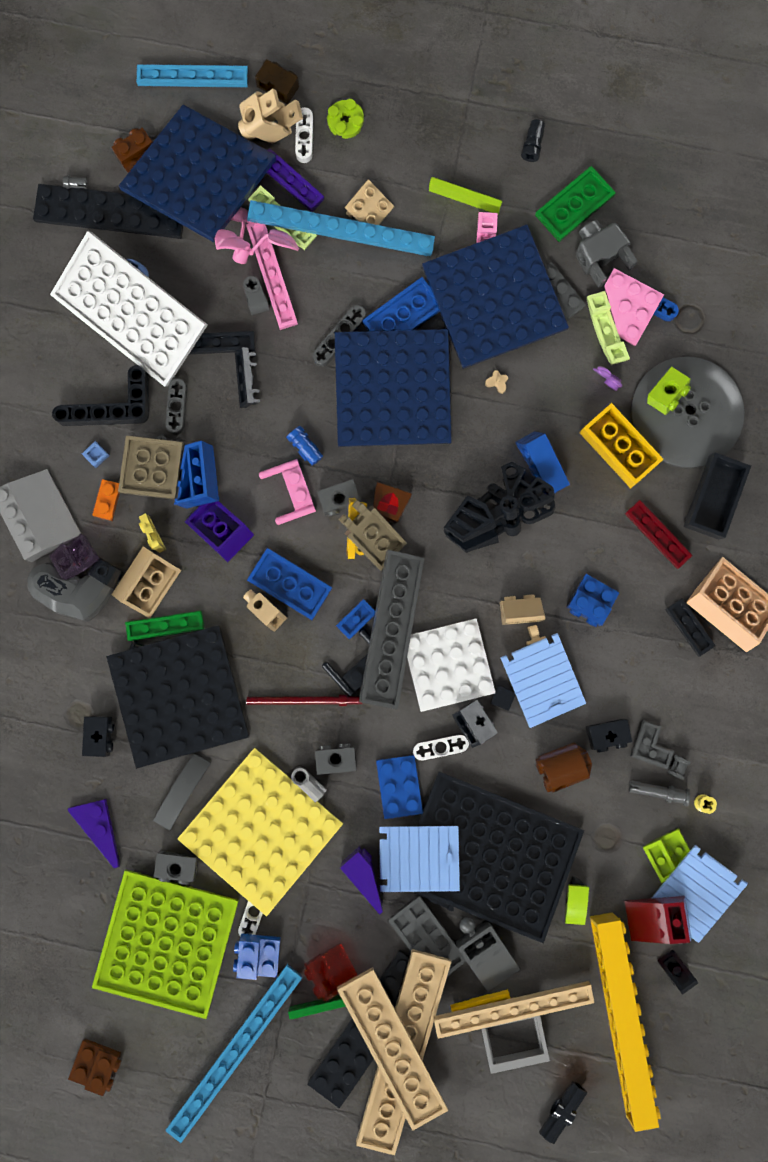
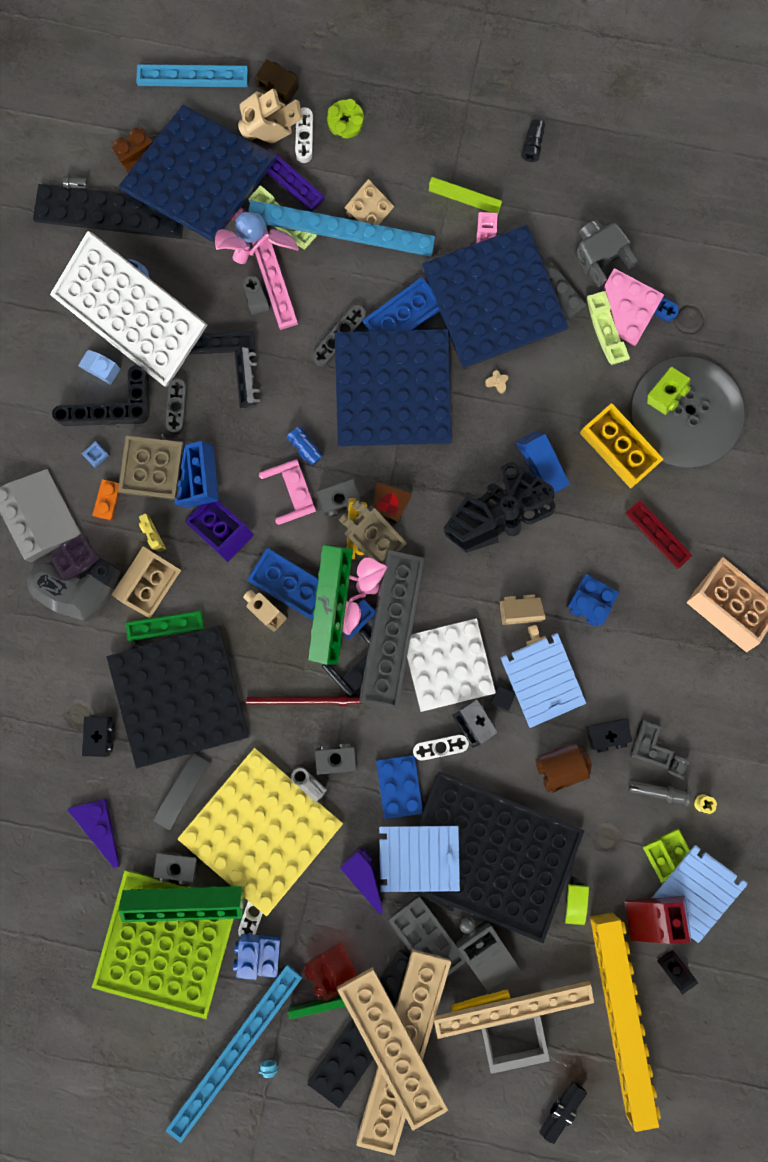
(95, 1067): reddish brown plate -> none
(99, 366): none -> light blue slope
(181, 904): none -> green brick
(250, 226): none -> medium blue hair
(268, 1068): none -> medium azure plate
(330, 604): none -> green brick
(370, 574): none -> bright pink plant
(575, 204): green plate -> none
(611, 380): medium lavender plate -> none
(690, 627): black plate -> none
(717, 496): black piece -> none

